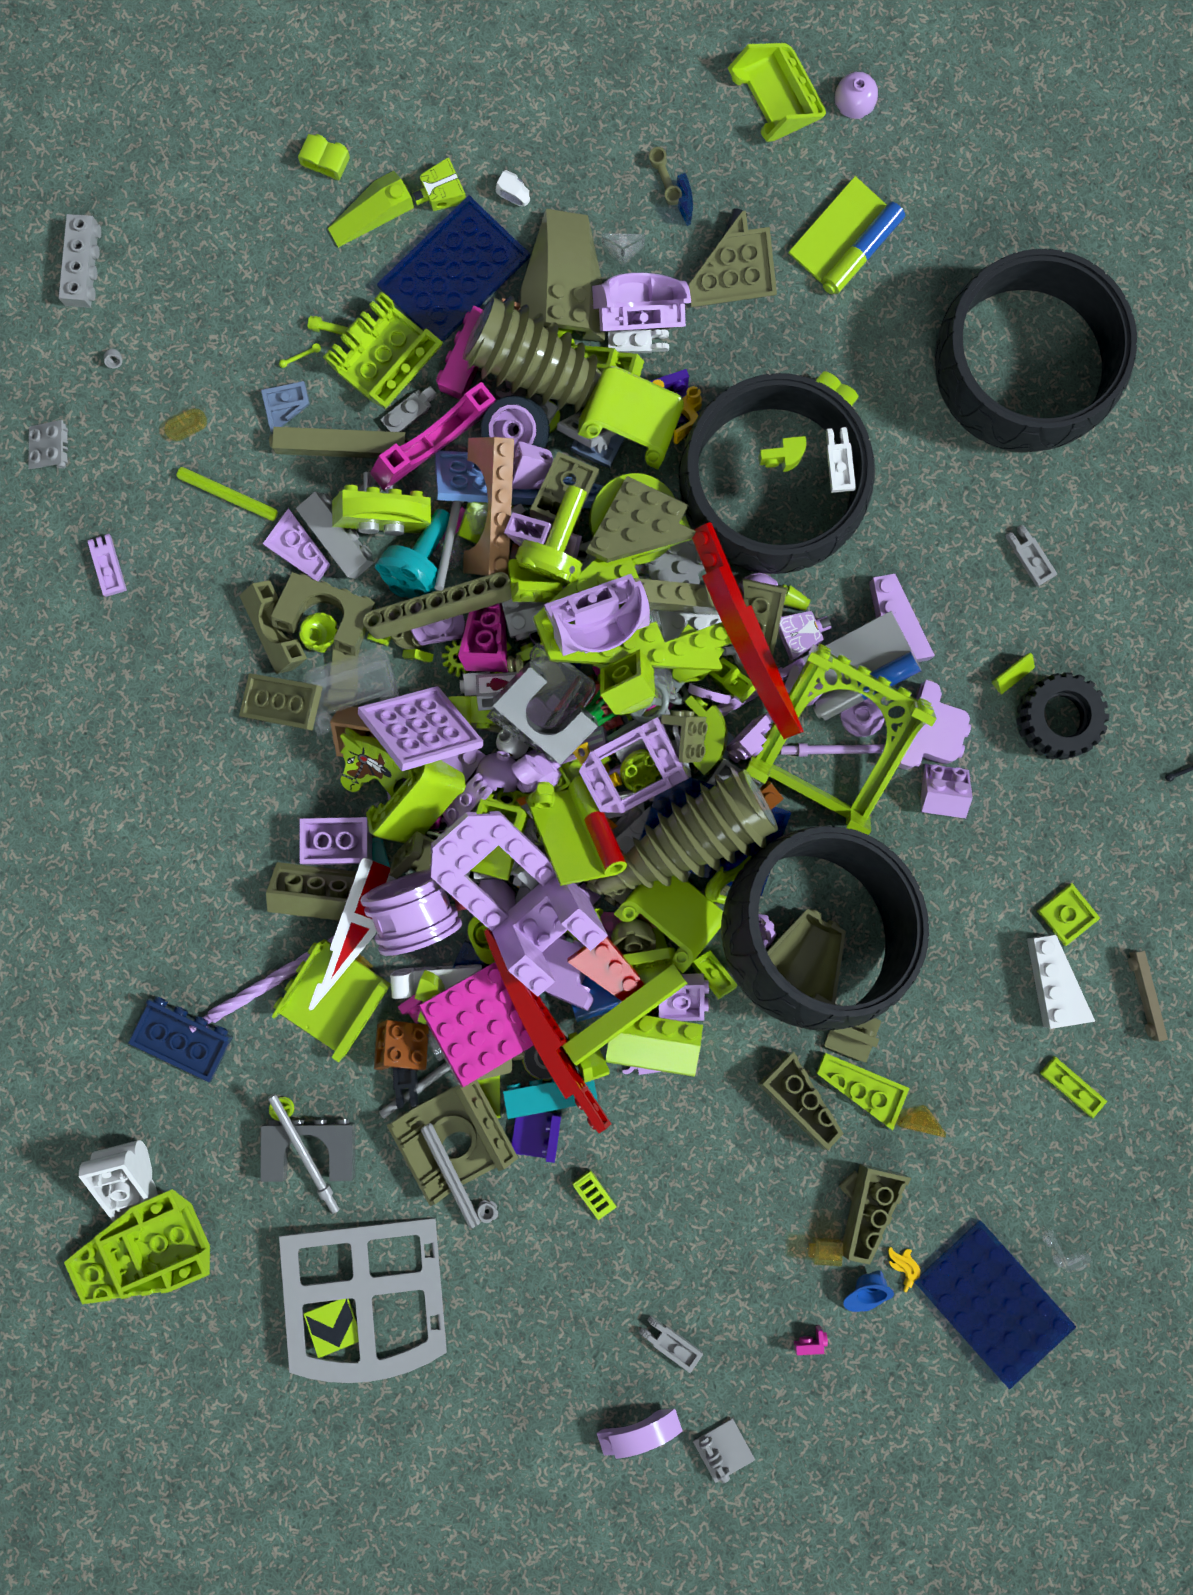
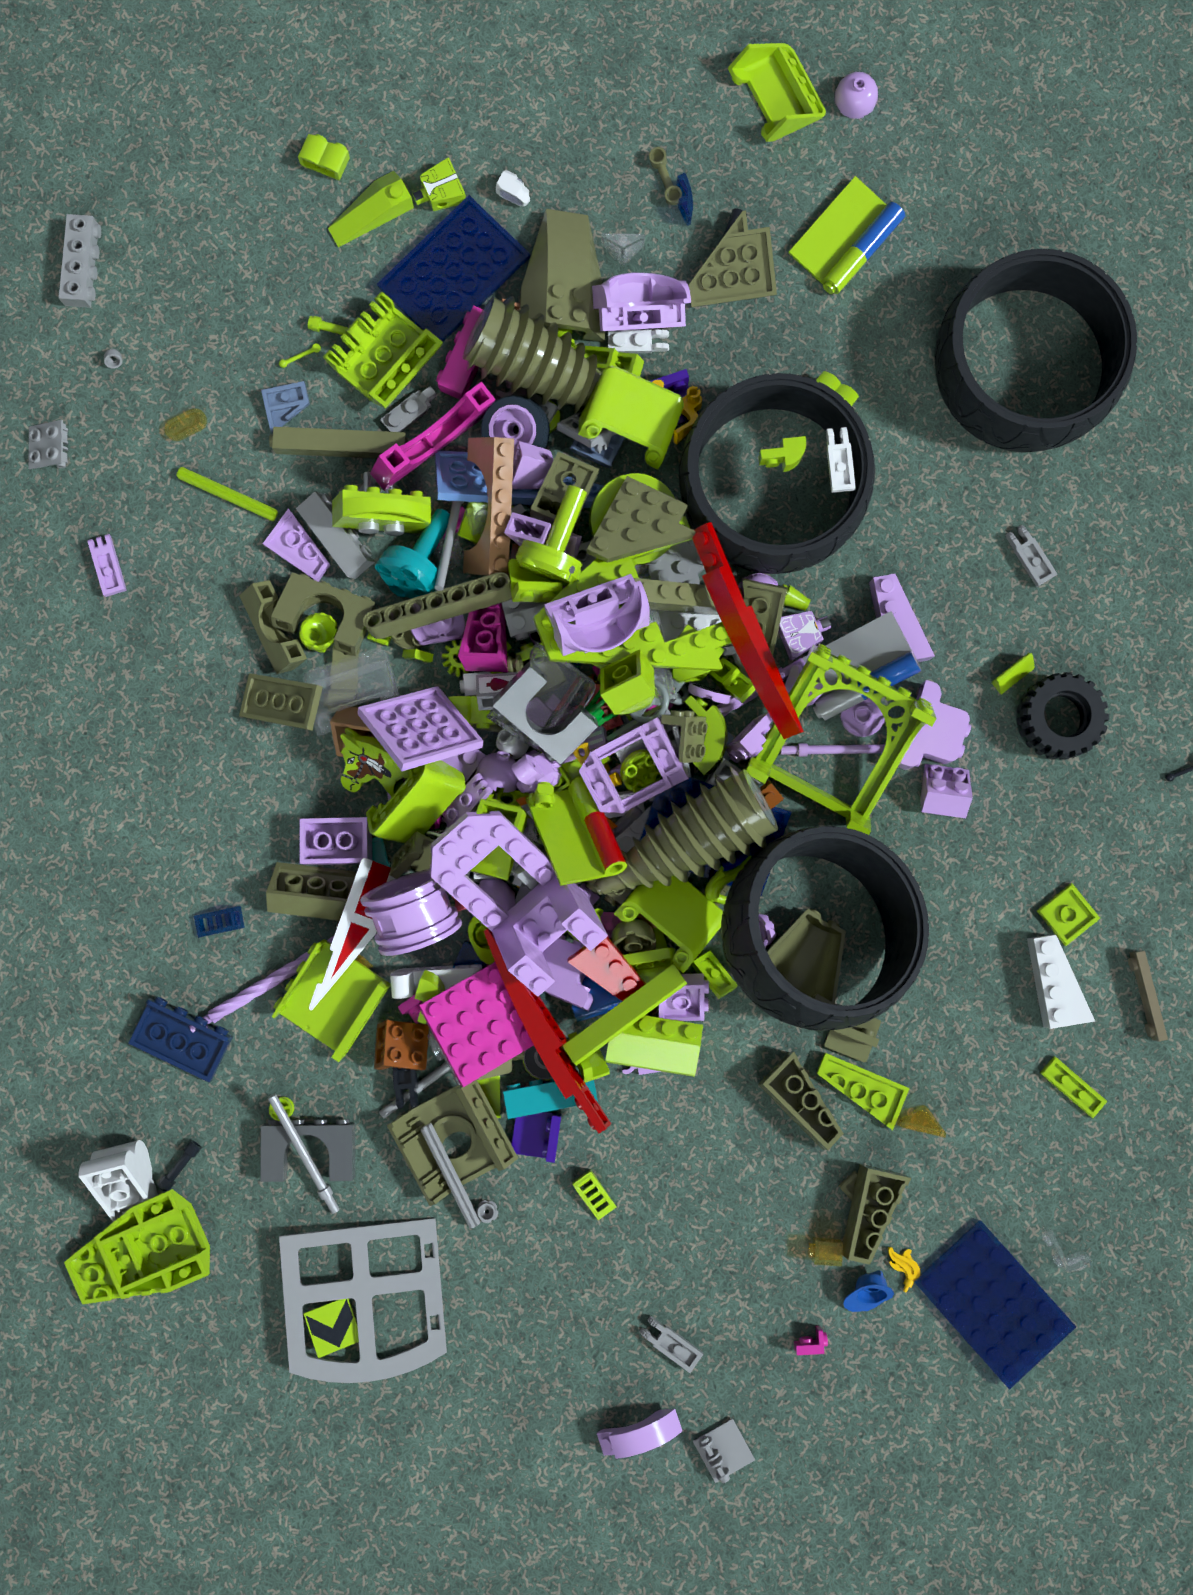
(190, 1150): none -> black bar
(233, 916): none -> clear blue slope

